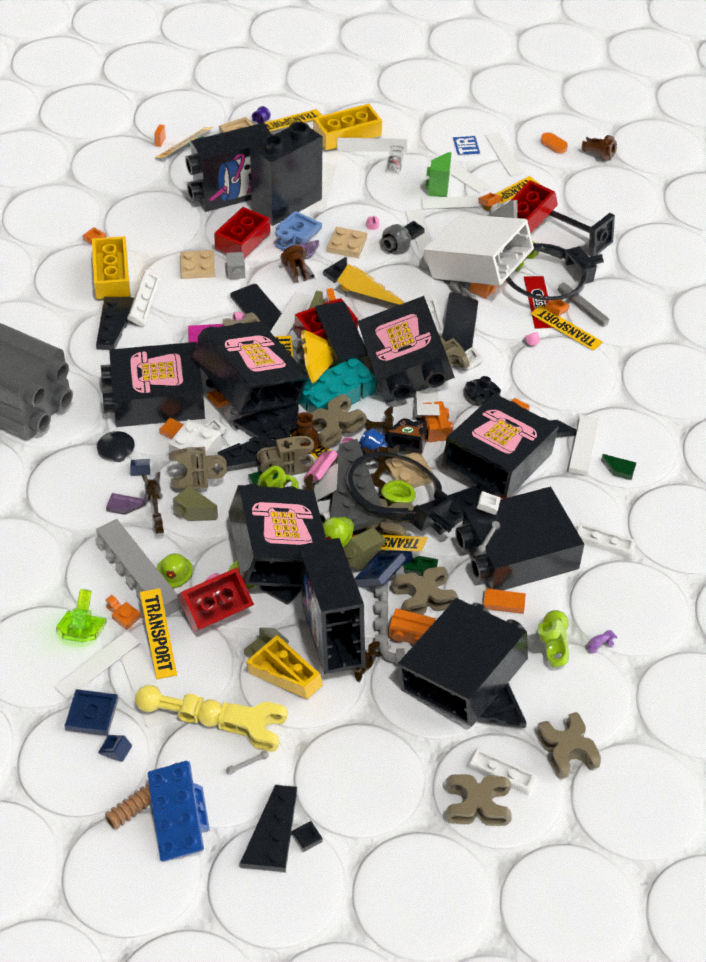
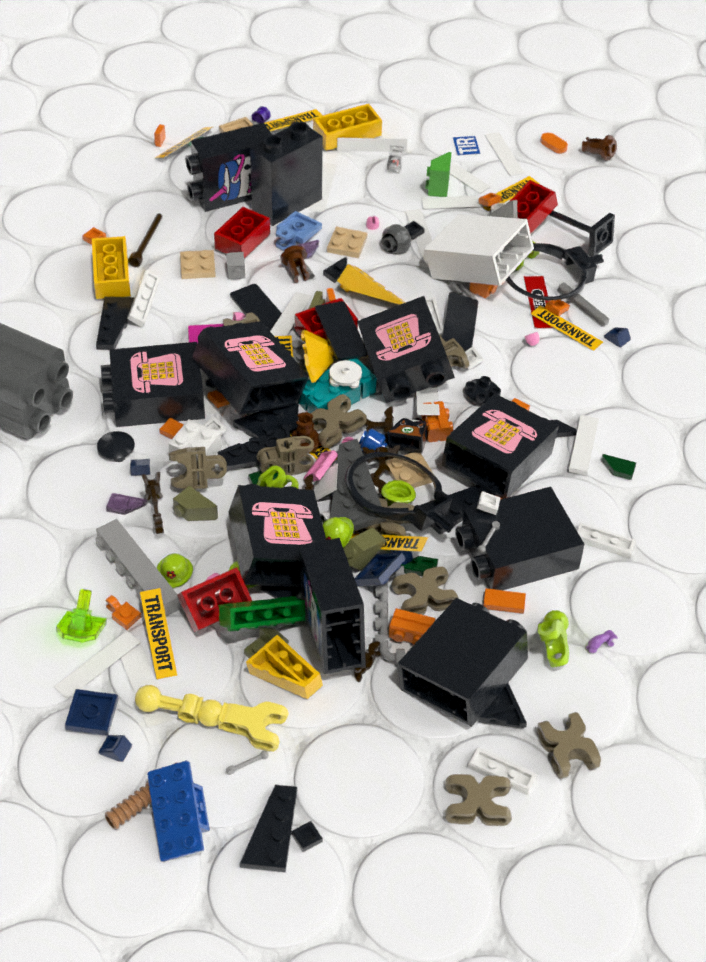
(136, 257): none -> dark brown piece
(261, 613): none -> green brick
(345, 374): none -> white piece
(618, 336): none -> dark blue slope

